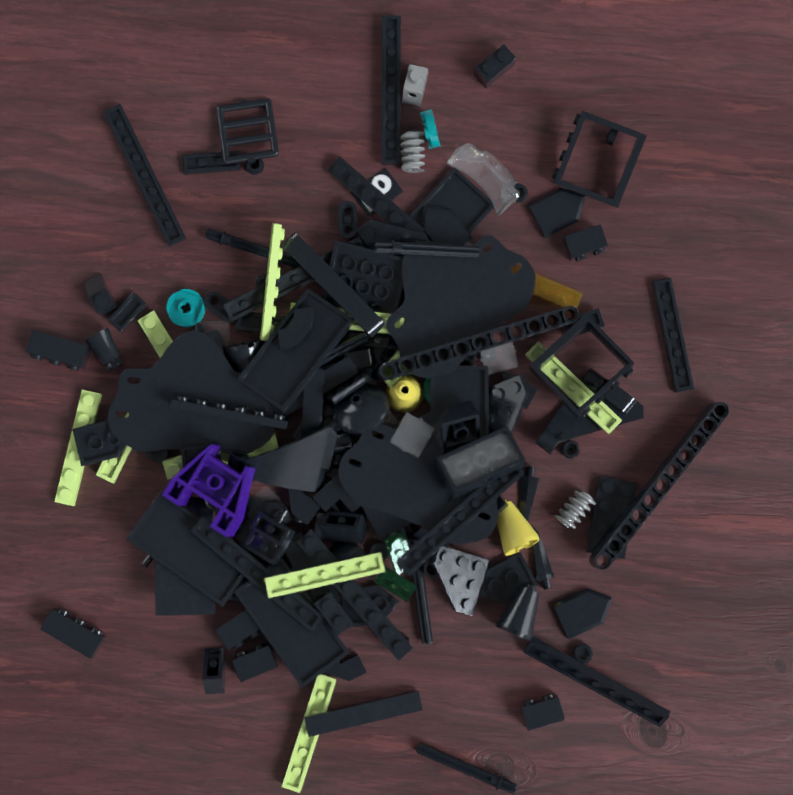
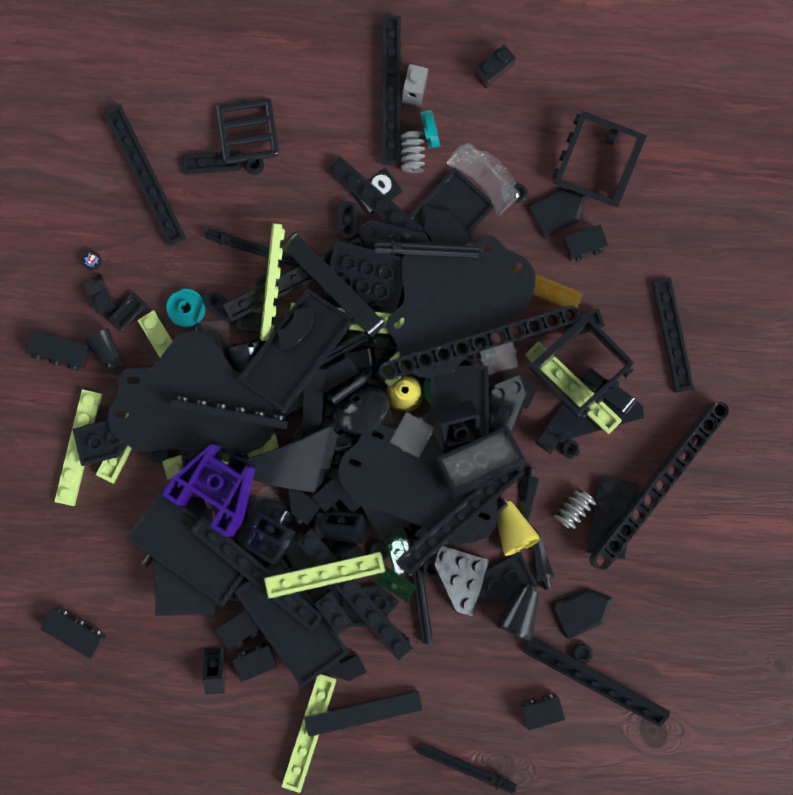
(91, 260): none -> black tile

